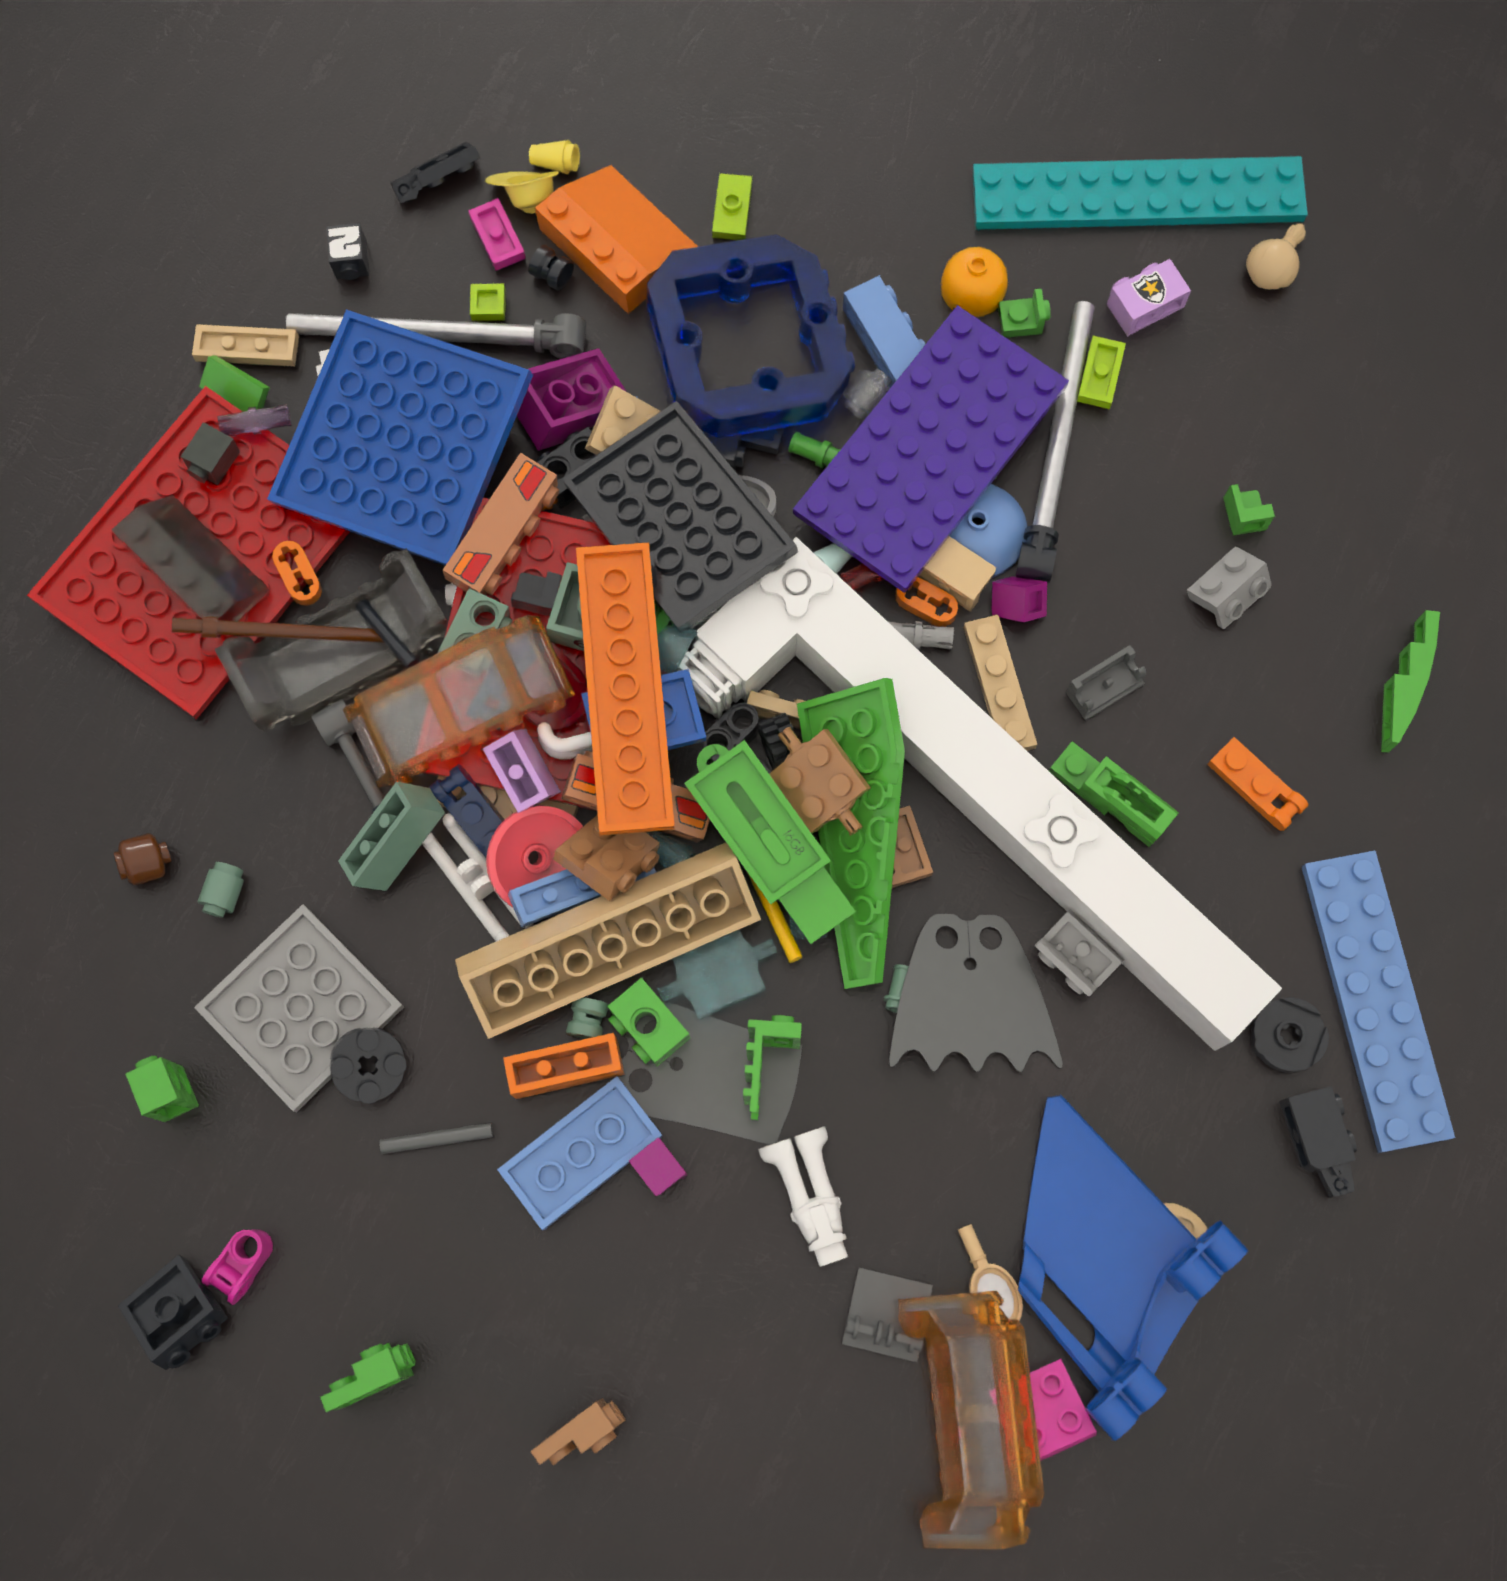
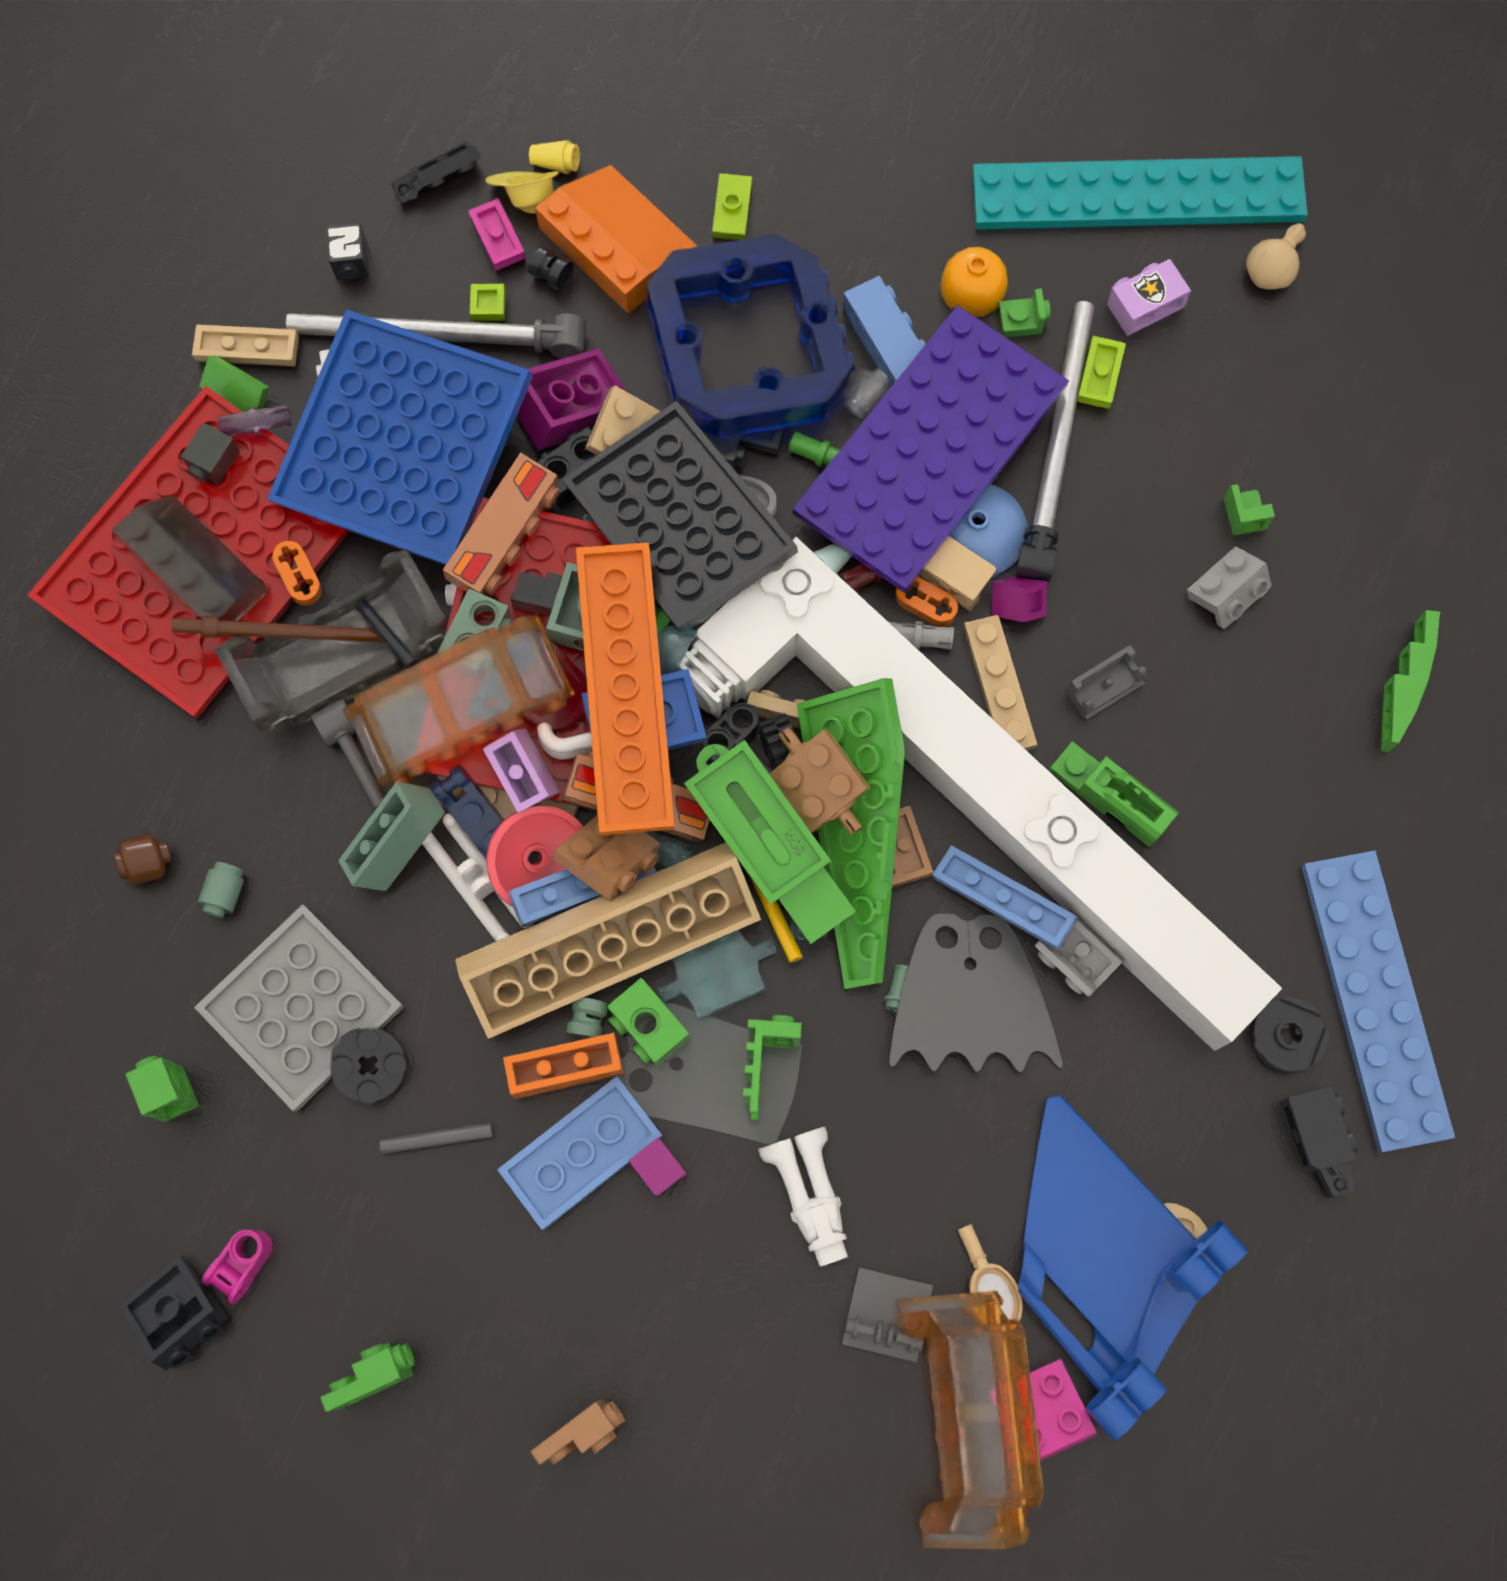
(1005, 897): none -> medium blue plate
(1257, 784): orange plate -> none

